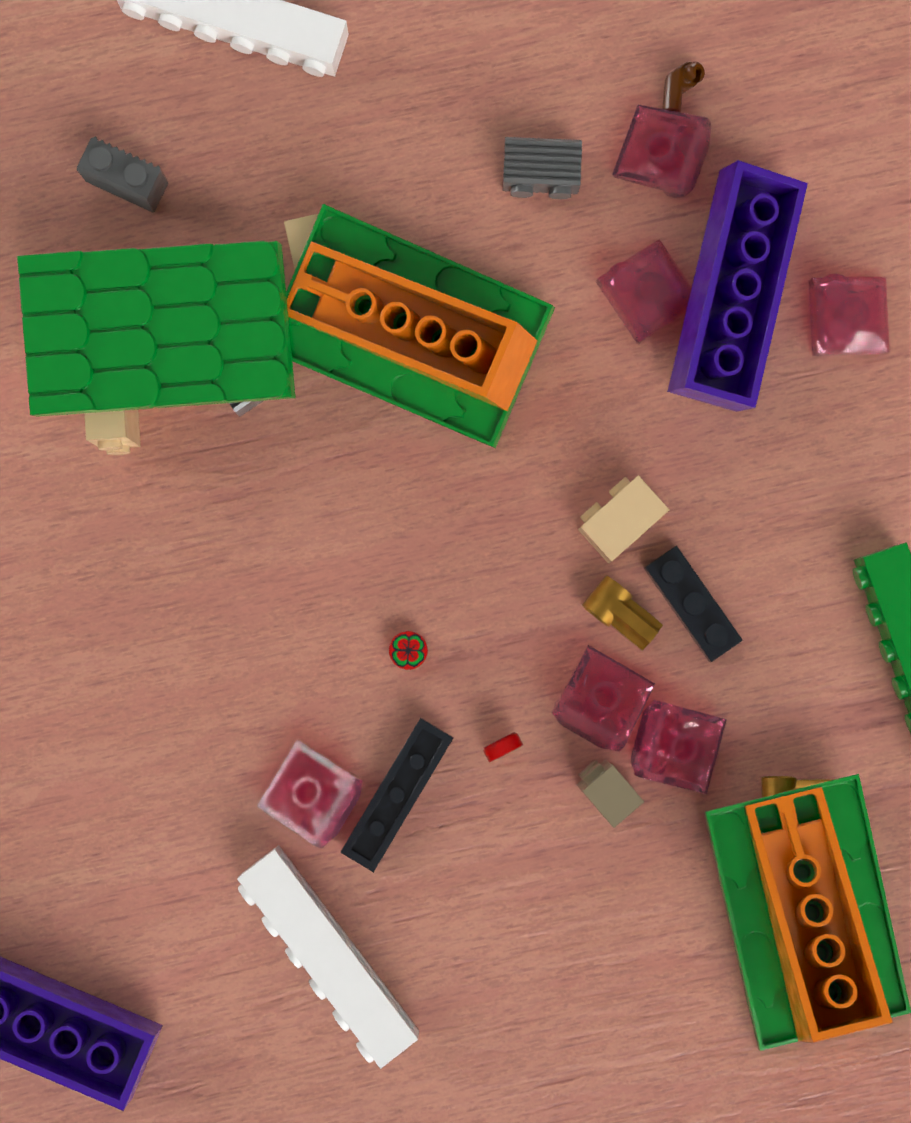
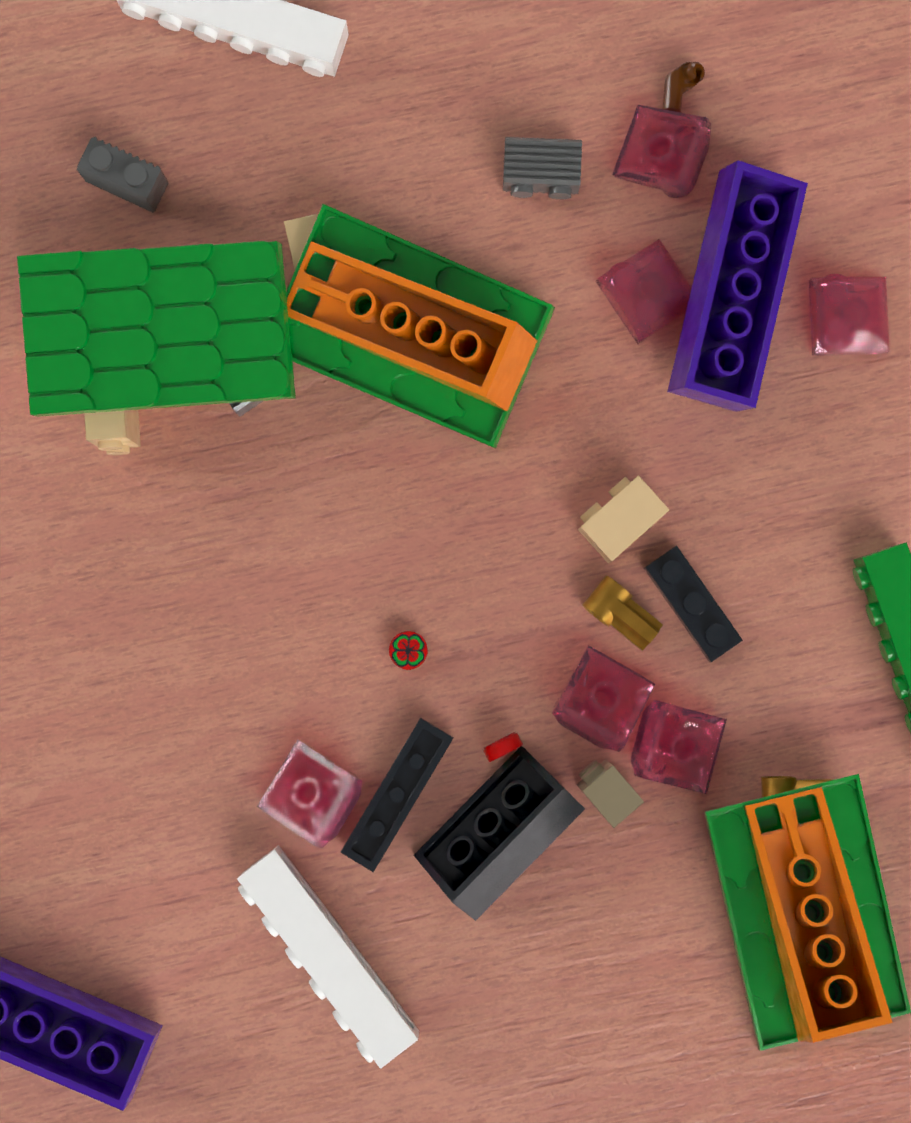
(498, 833): none -> black slope

